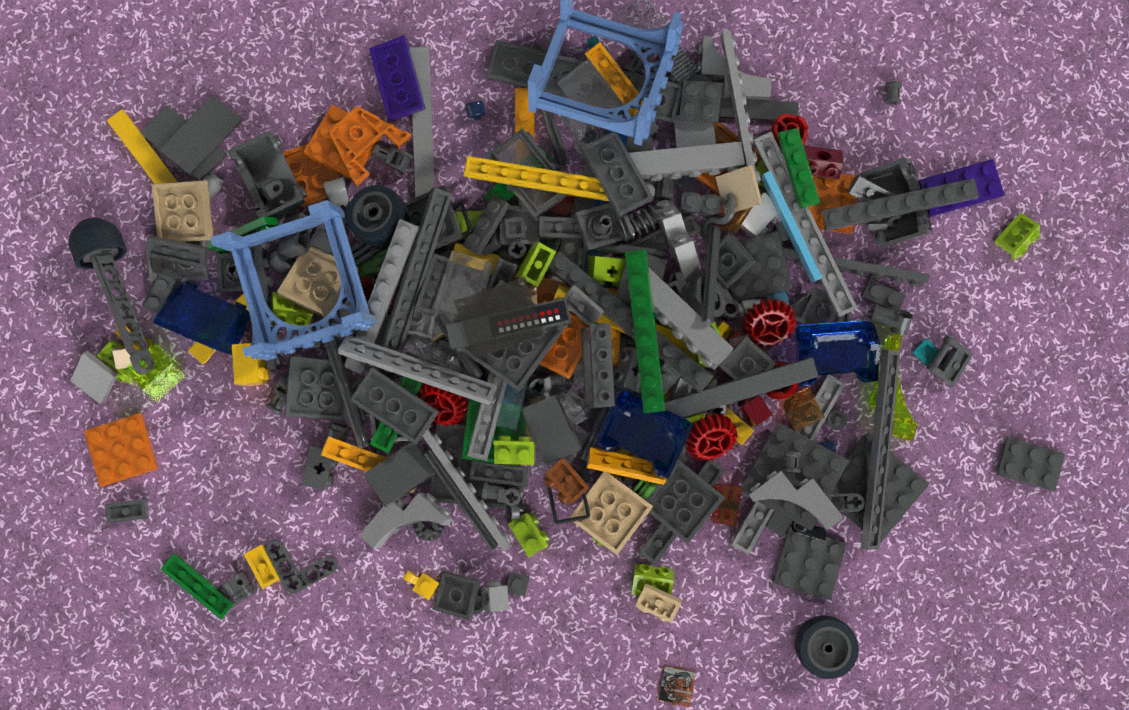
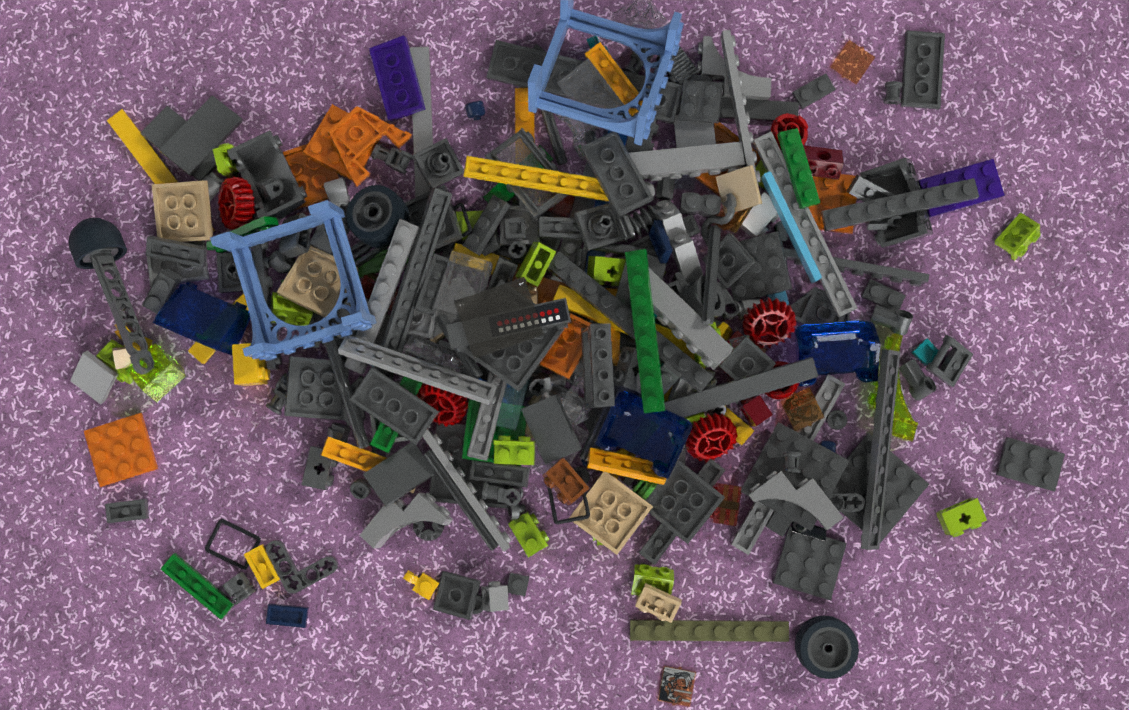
(223, 162): none -> lime bracket
(234, 527): none -> black piece
(236, 203): none -> red gear
(287, 615): none -> dark blue plate
(360, 488): none -> dark grey tile
(438, 164): none -> dark grey plate
(583, 306): light grey plate -> none
(660, 241): none -> dark blue plate
(709, 630): none -> olive plate
(813, 91): none -> dark grey plate
(852, 62): none -> clear orange piece
(920, 385): none -> dark grey piece
(922, 69): none -> dark grey tile
(950, 517): none -> lime brick

